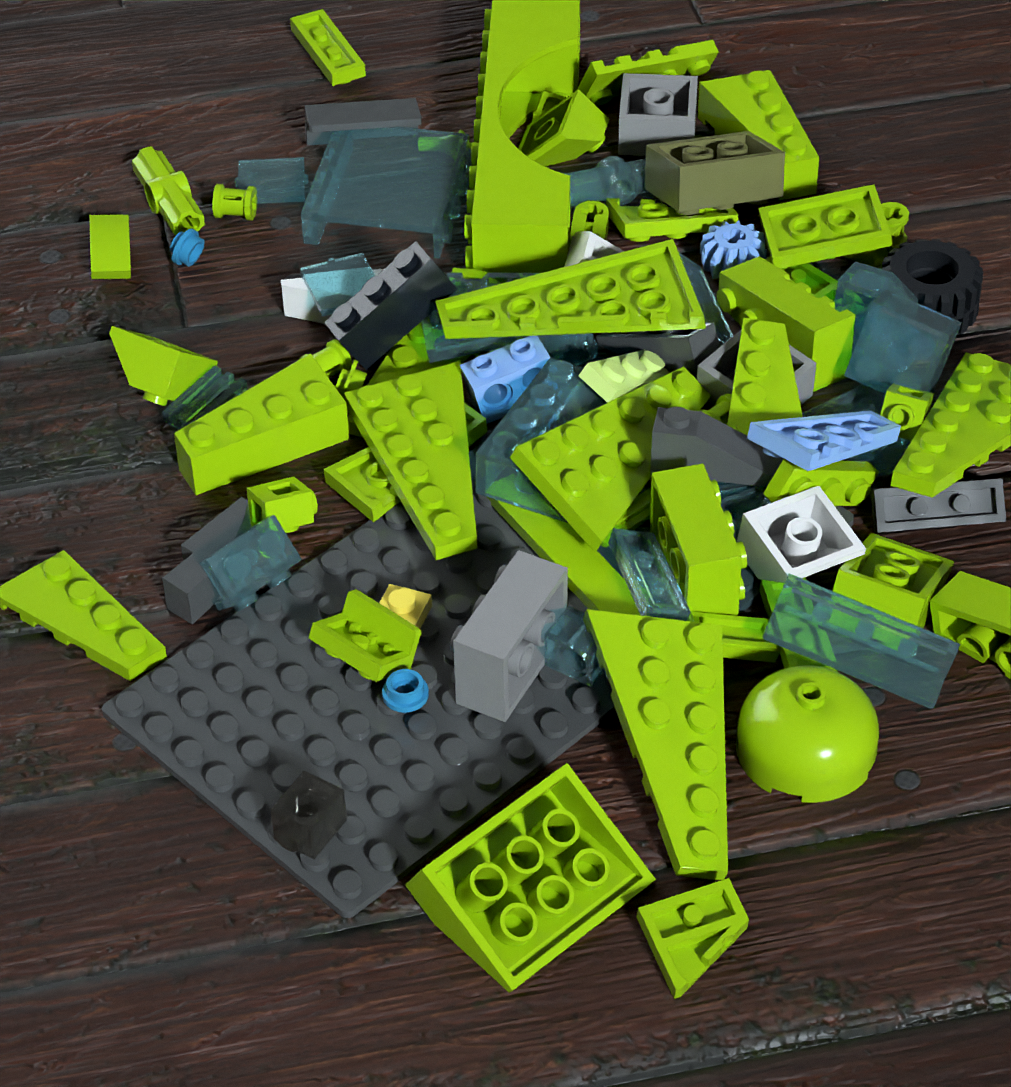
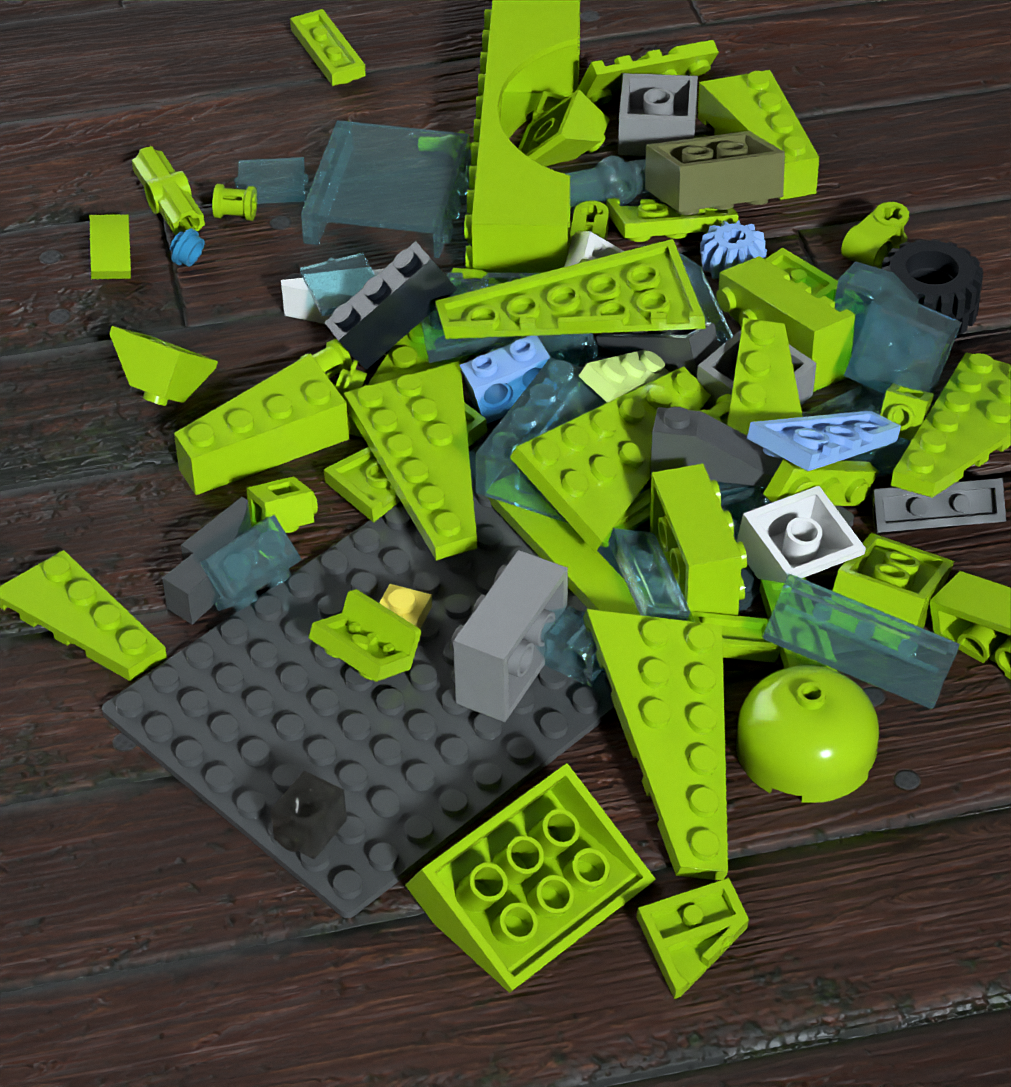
(200, 396): clear light blue tile -> none
(326, 118): dark grey panel -> none
(405, 691): dark azure plate -> none
(825, 227): lime plate -> none

